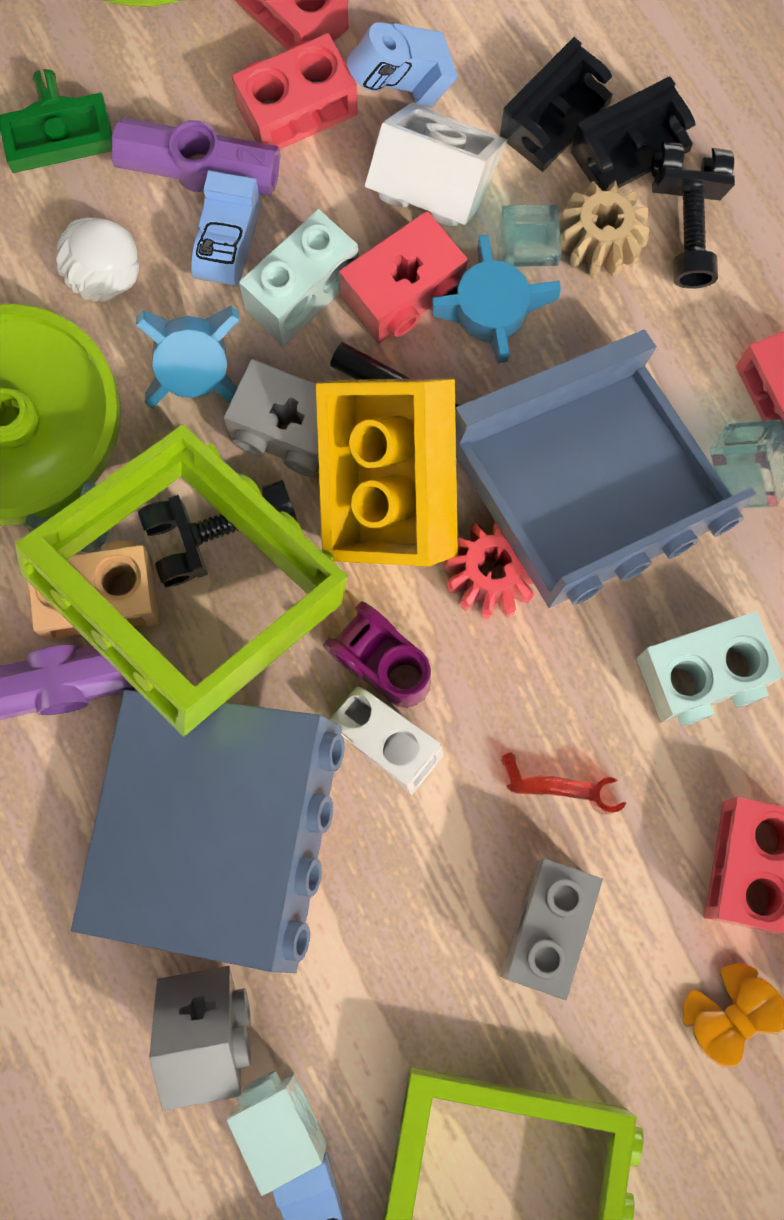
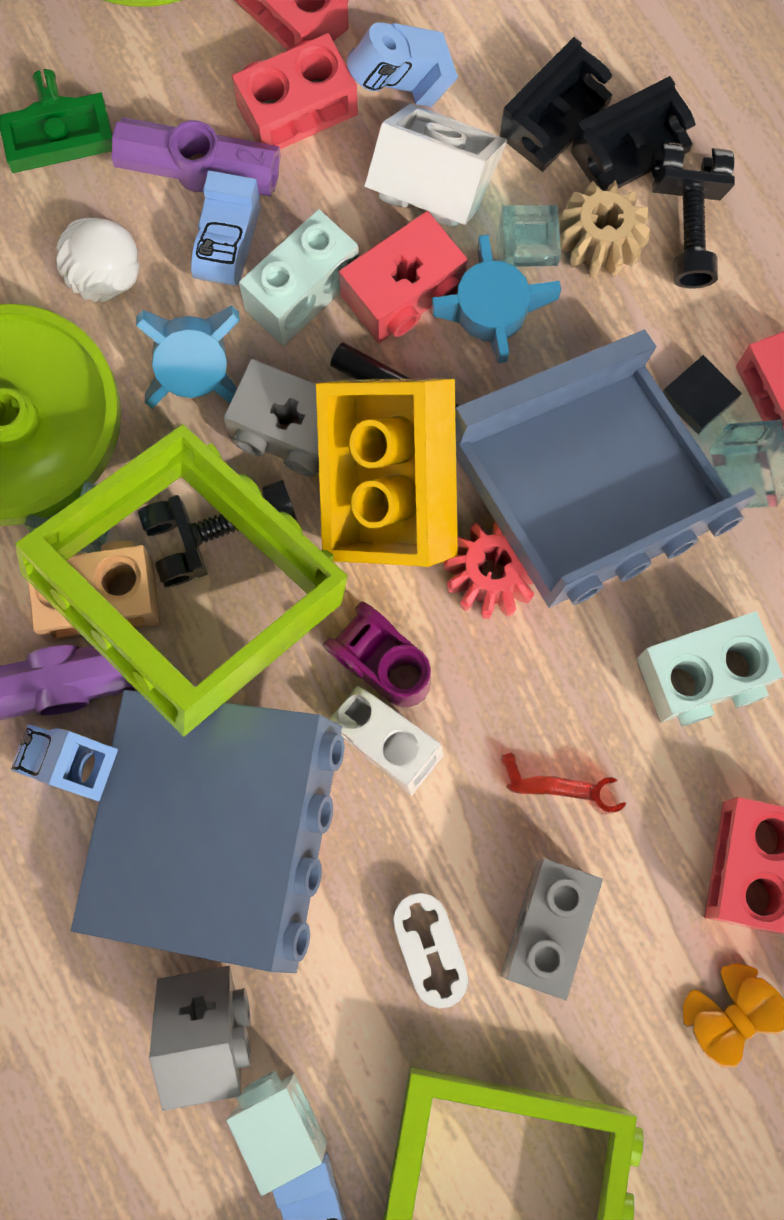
(59, 759): none -> light blue leg
(444, 944): none -> white beam
(701, 394): none -> black tile

